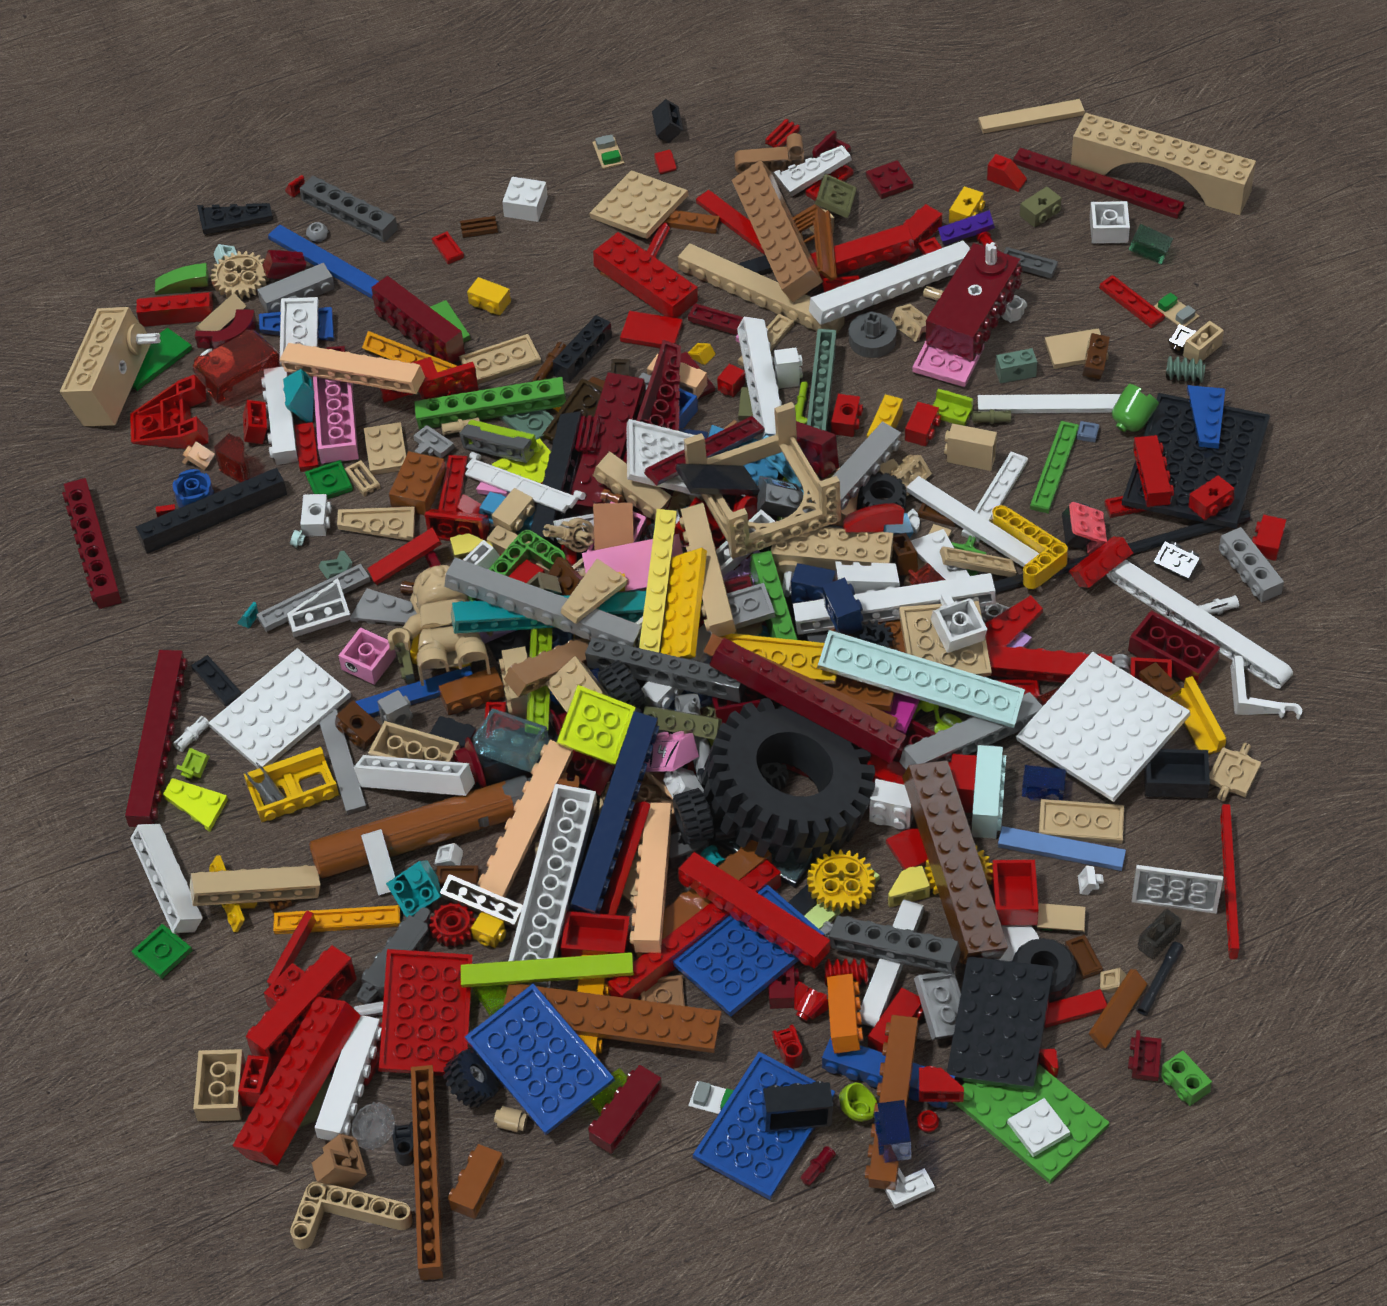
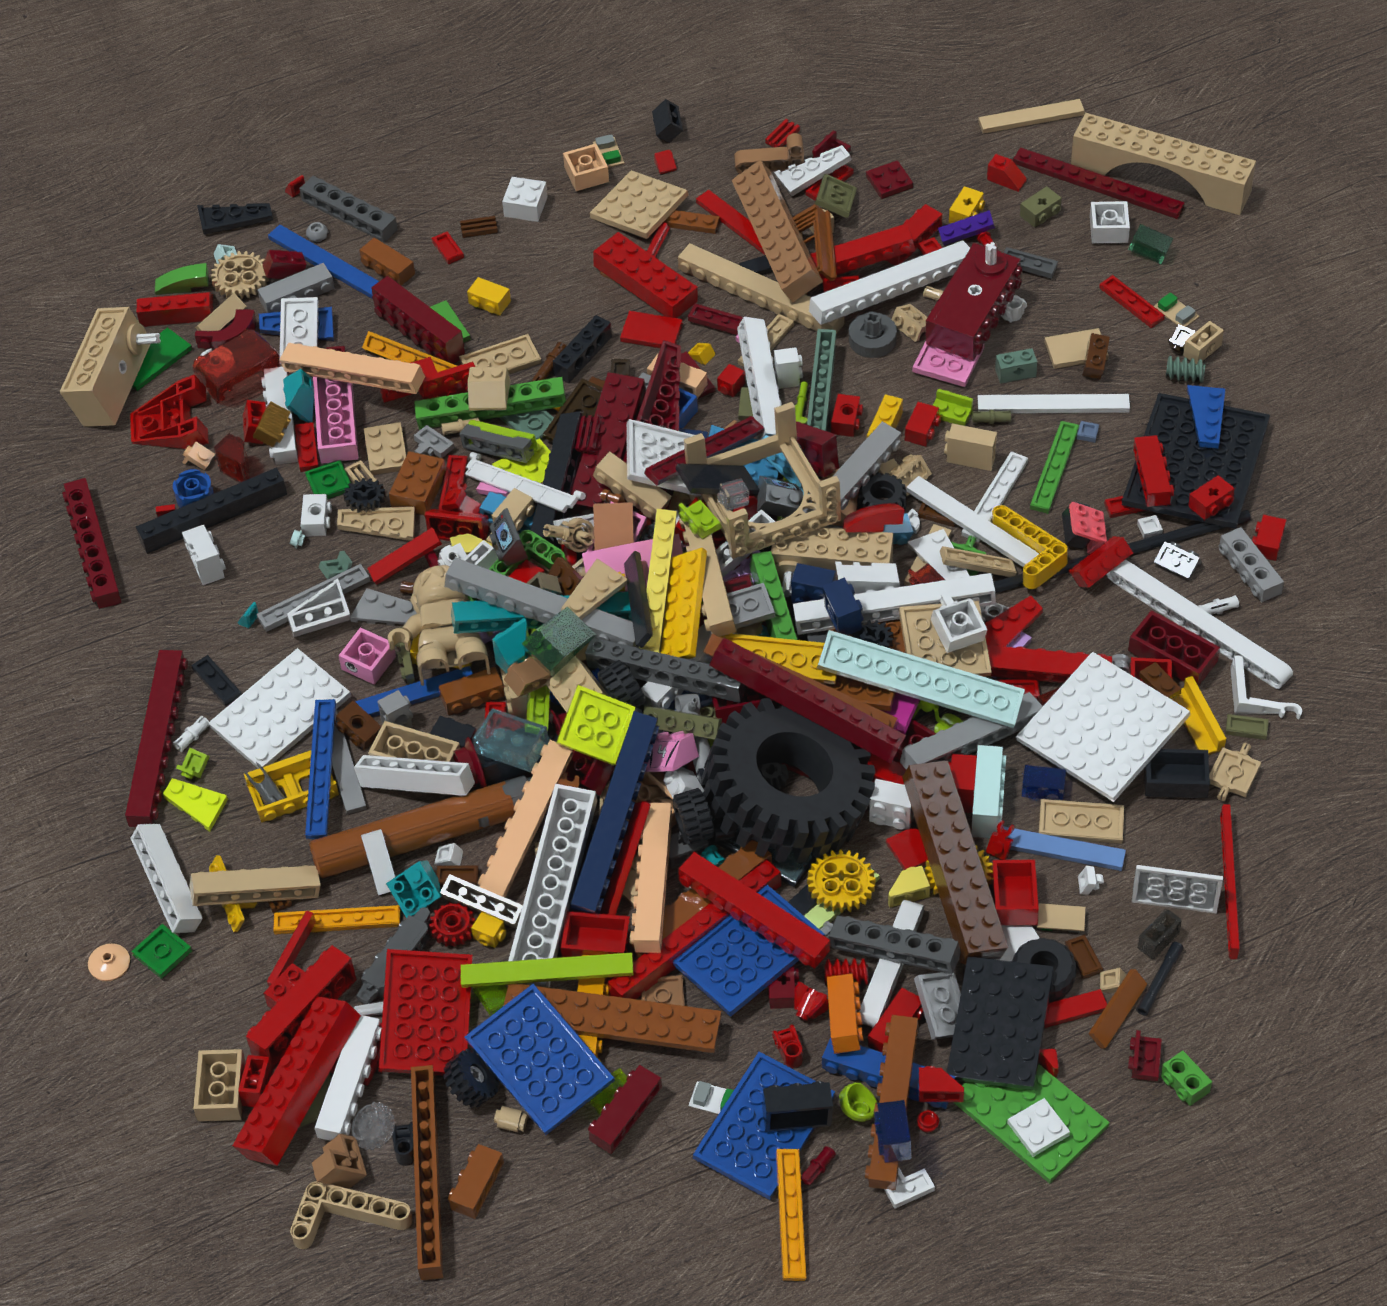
(109, 969): none -> light nougat dish
(204, 554): none -> white wedge
(272, 423): none -> pearl gold brick
(320, 769): none -> blue tile
(364, 495): none -> black gear
(387, 261): none -> dark orange brick
(449, 552): none -> white brick
(454, 498): none -> red plate
(488, 388): none -> tan slope
(507, 539): none -> dark grey slope
(508, 645): none -> teal slope
(558, 640): none -> clear green slope
(586, 167): none -> light nougat brick
(638, 599): none -> black tile
(700, 519): none -> lime bracket
(733, 494): none -> clear brick
(791, 1215): none -> light orange tile
(904, 554): reddish brown brick -> none
(999, 843): none -> red plate
(1133, 409): bright green cylinder -> none
(1149, 526): none -> white plate
(1246, 726): none -> olive tile

